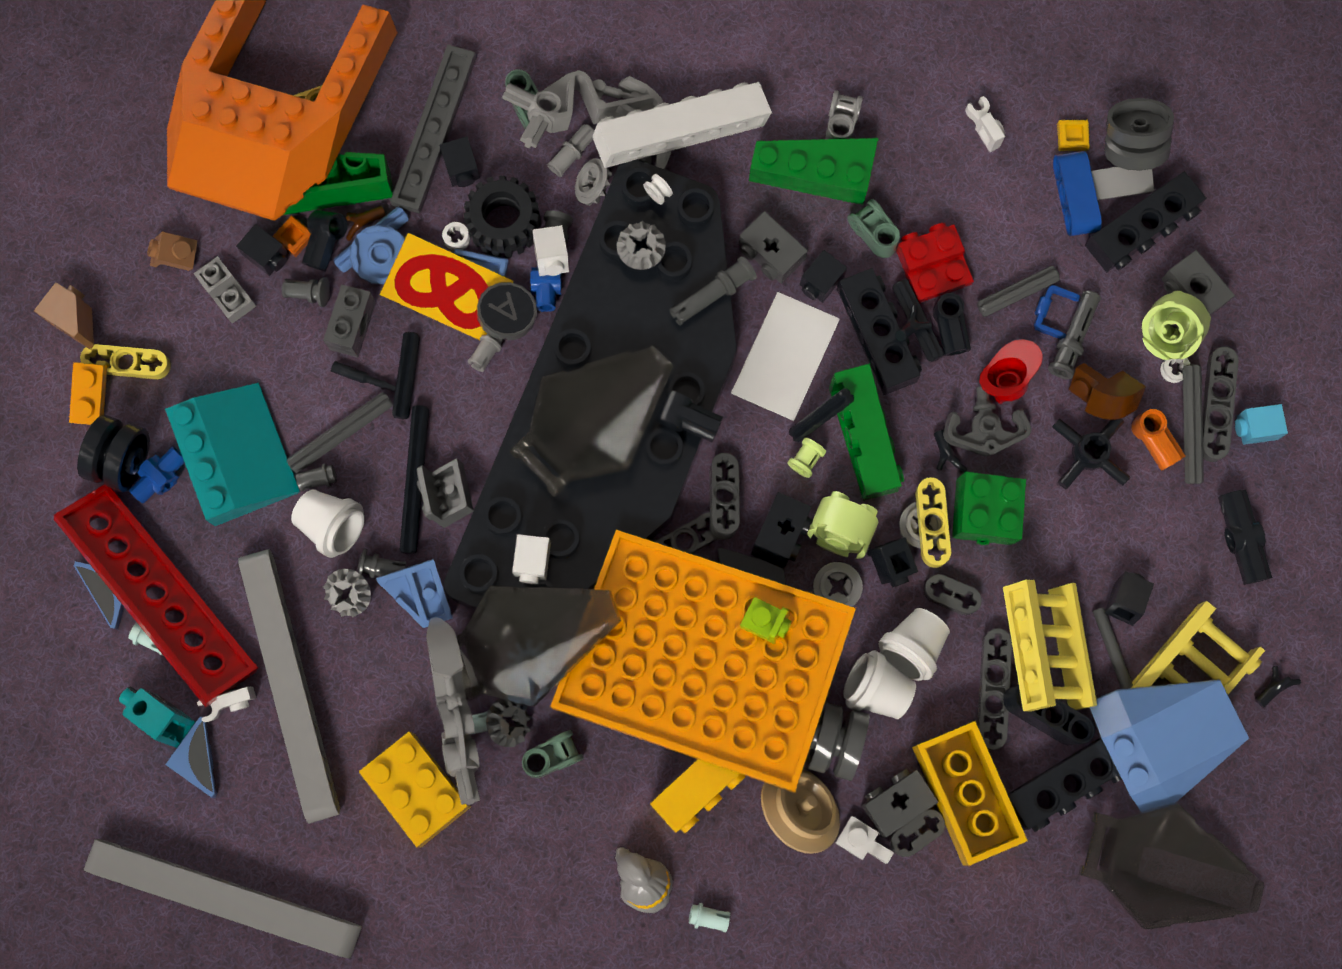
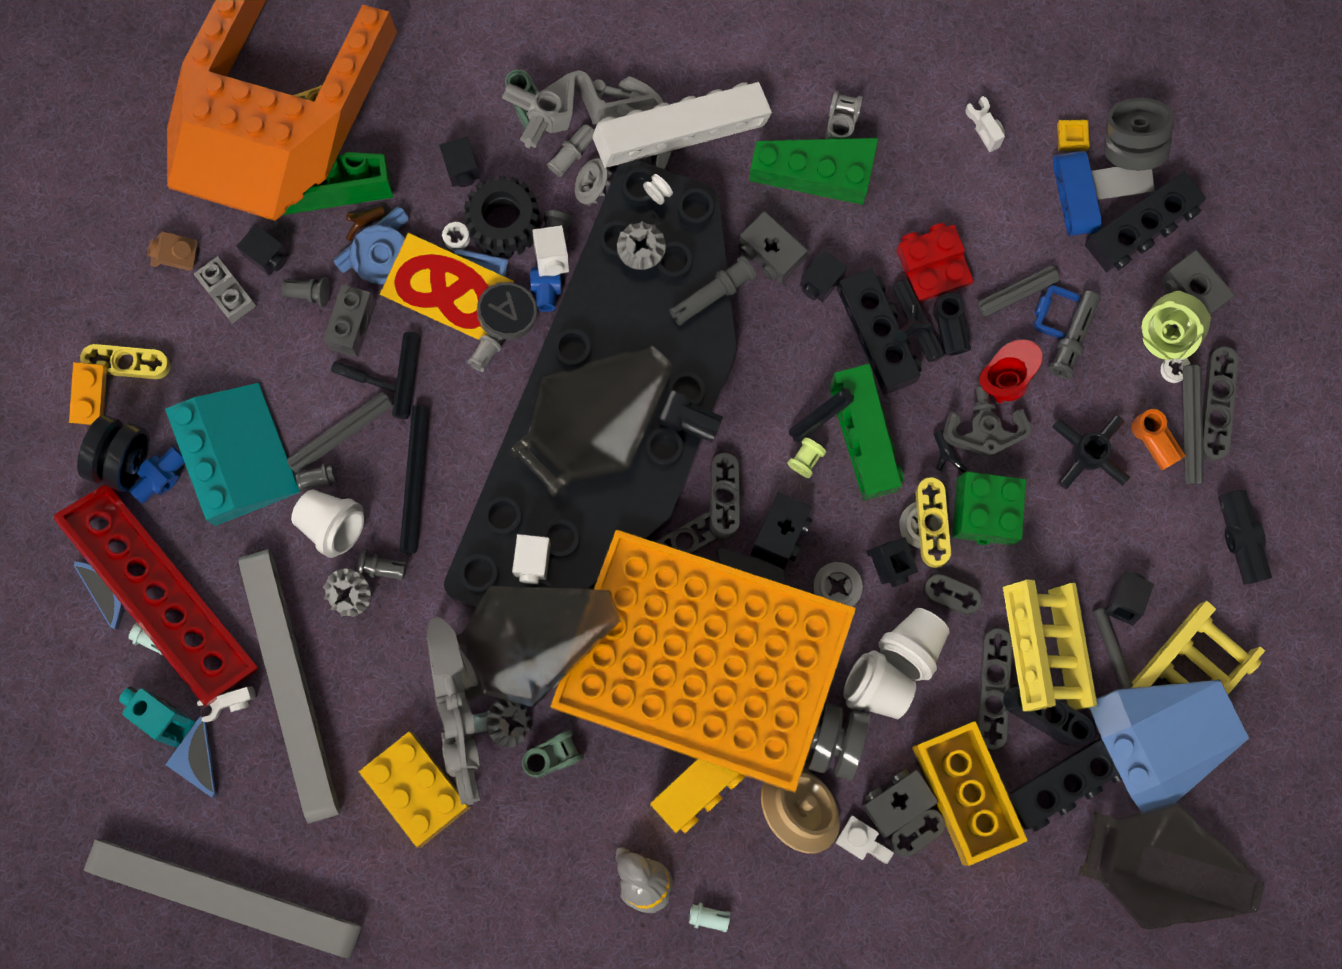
(68, 313): medium nougat slope -> none
(293, 236): orange tile -> none
(325, 230): black piece -> none
(418, 592): medium blue wing -> none
(433, 129): dark grey plate -> none
(445, 493): dark grey bracket -> none
(766, 620): lime bracket -> none
(785, 356): white sticker -> none
(843, 525): yellowish green brick -> none
(872, 224): sand green piece -> none
(1106, 397): reddish brown brick -> none
(1261, 424): medium azure brick -> none
(1275, 687): black bar -> none

